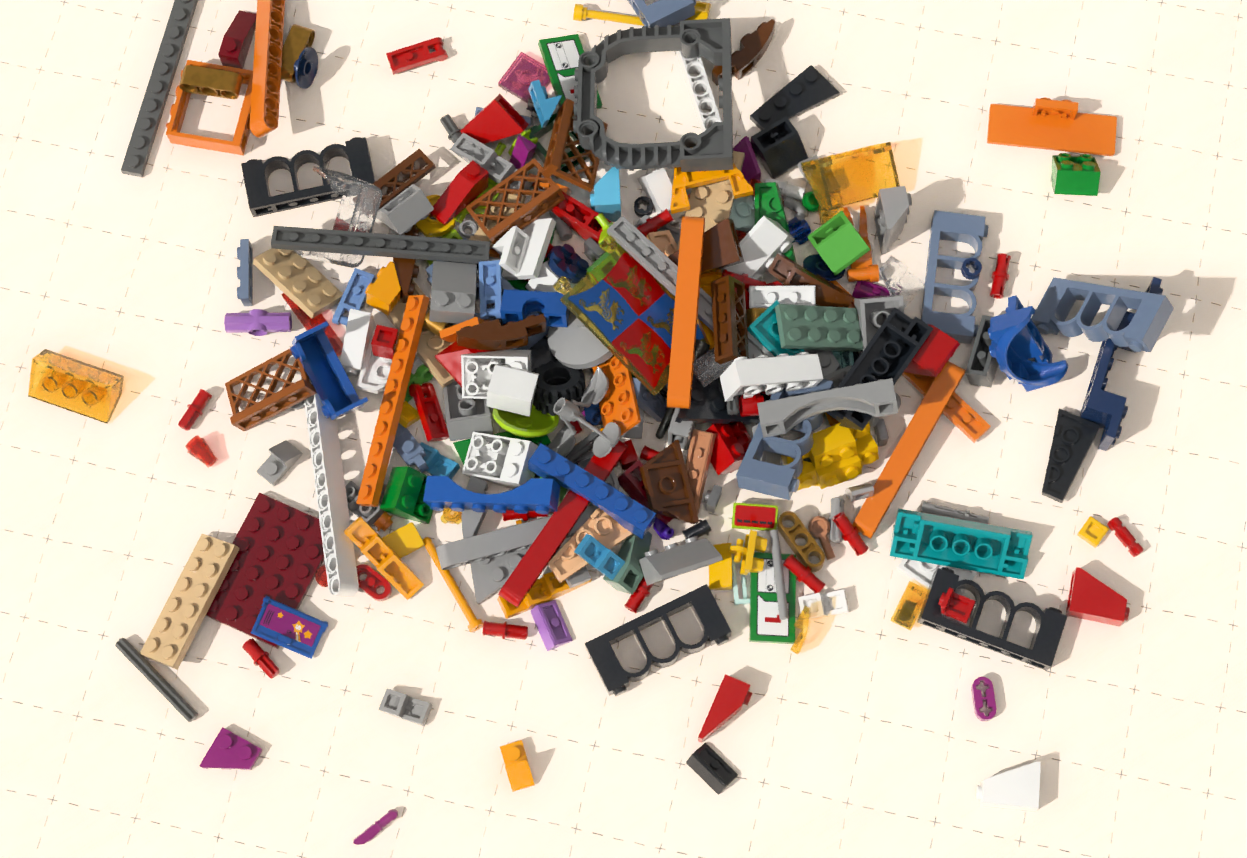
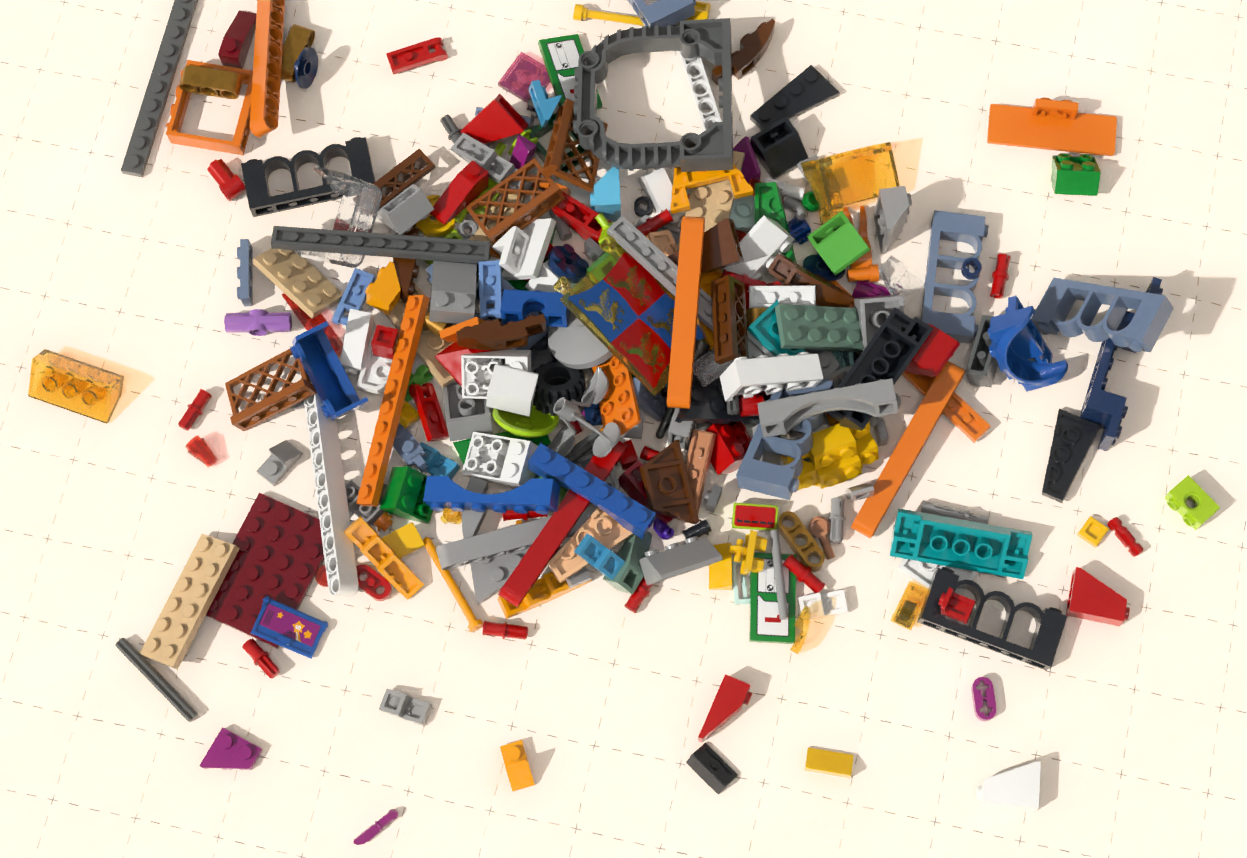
(228, 183): none -> red piece
(551, 625): medium lavender slope -> none
(707, 613): black fence -> none
(829, 762): none -> yellow slope
(850, 533): red pin -> none
(1189, 490): none -> lime brick

